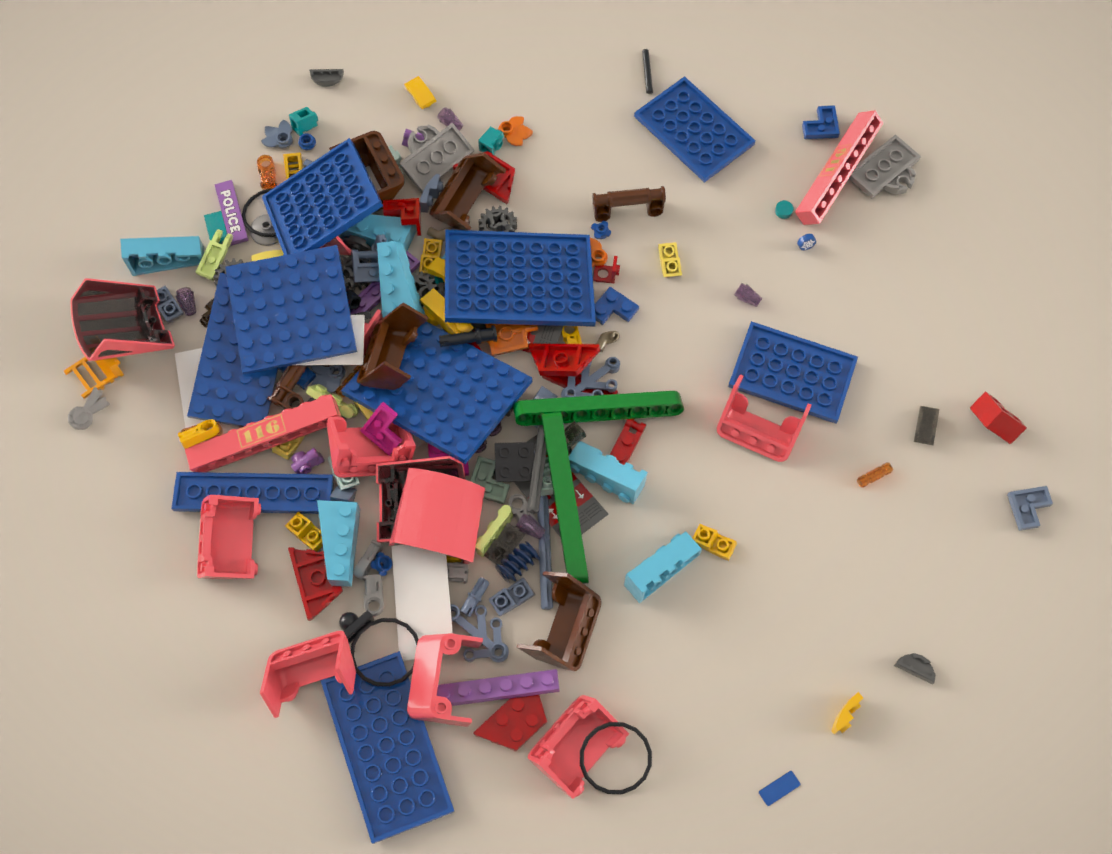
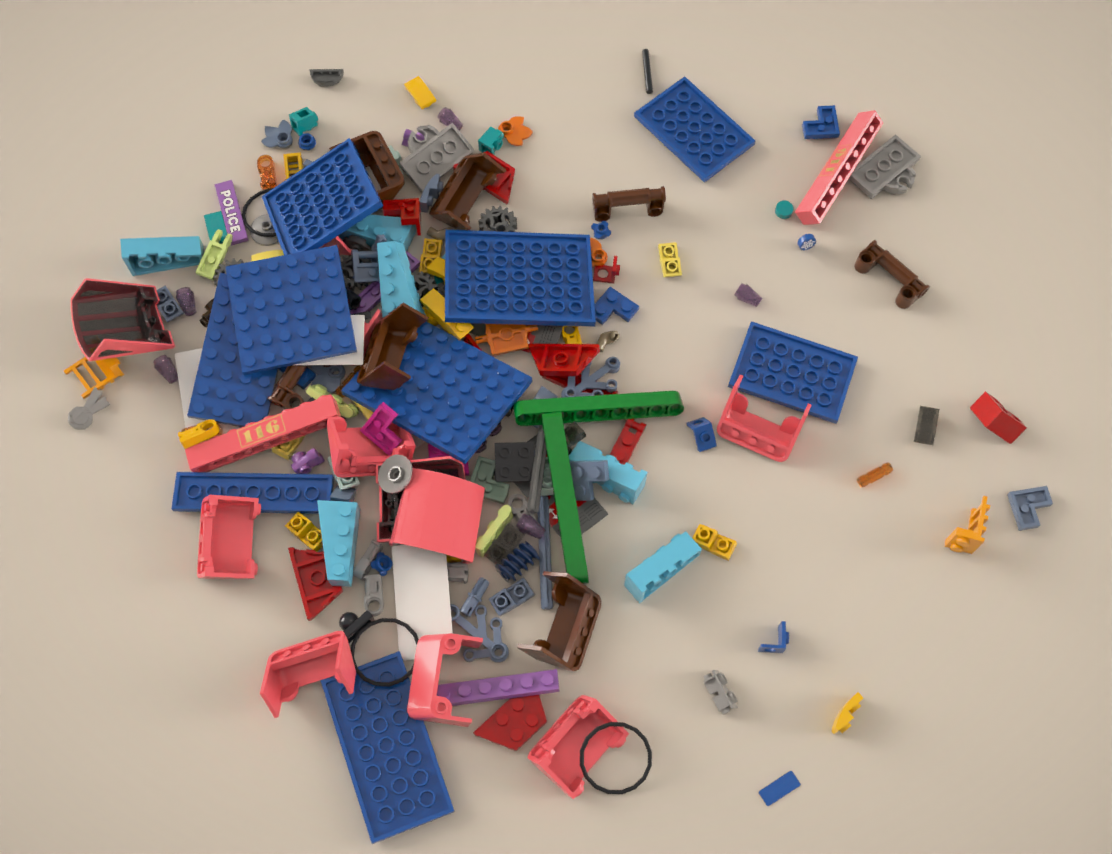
(166, 368): none -> cone
(395, 473): none -> light grey dish
(477, 336): black pin -> none
(584, 473): none -> sand blue plate
(703, 433): none -> blue bracket
(718, 683): none -> light grey hinge
(783, 639): none -> blue bracket
(912, 288): none -> reddish brown piece
(917, 666): dark grey plate -> none
(970, 540): none -> light orange plate

